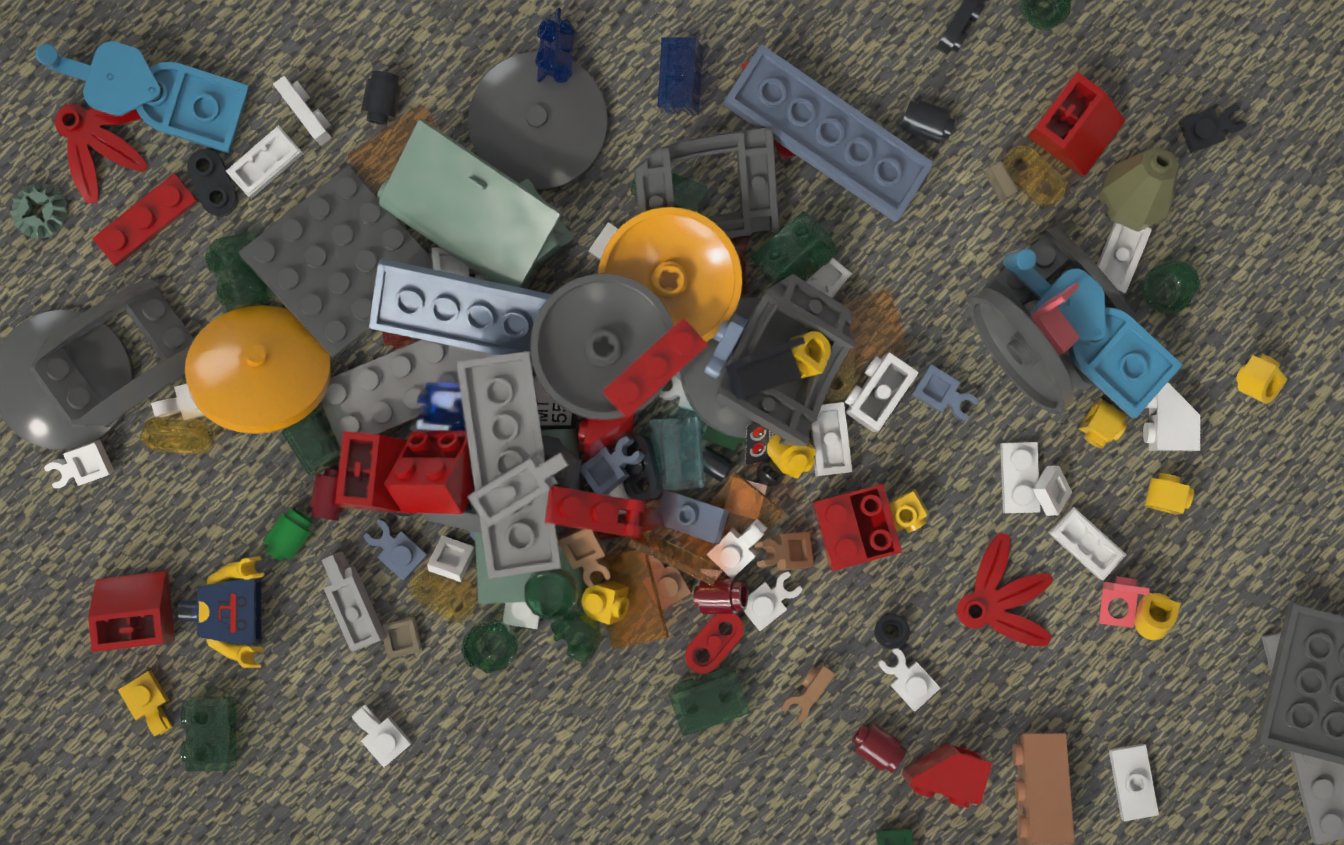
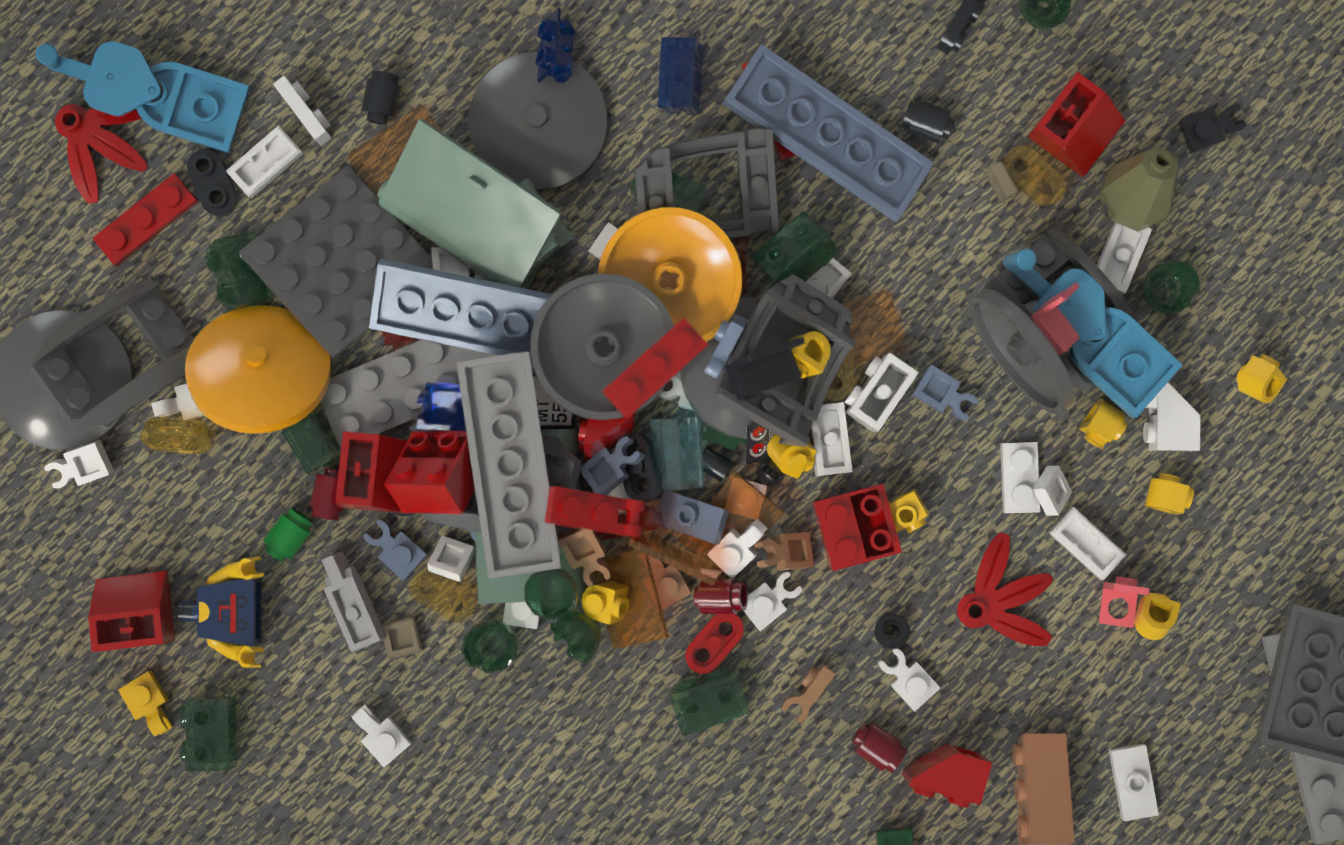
(54, 211): sand green gear -> none
(516, 488): light grey hinge -> none

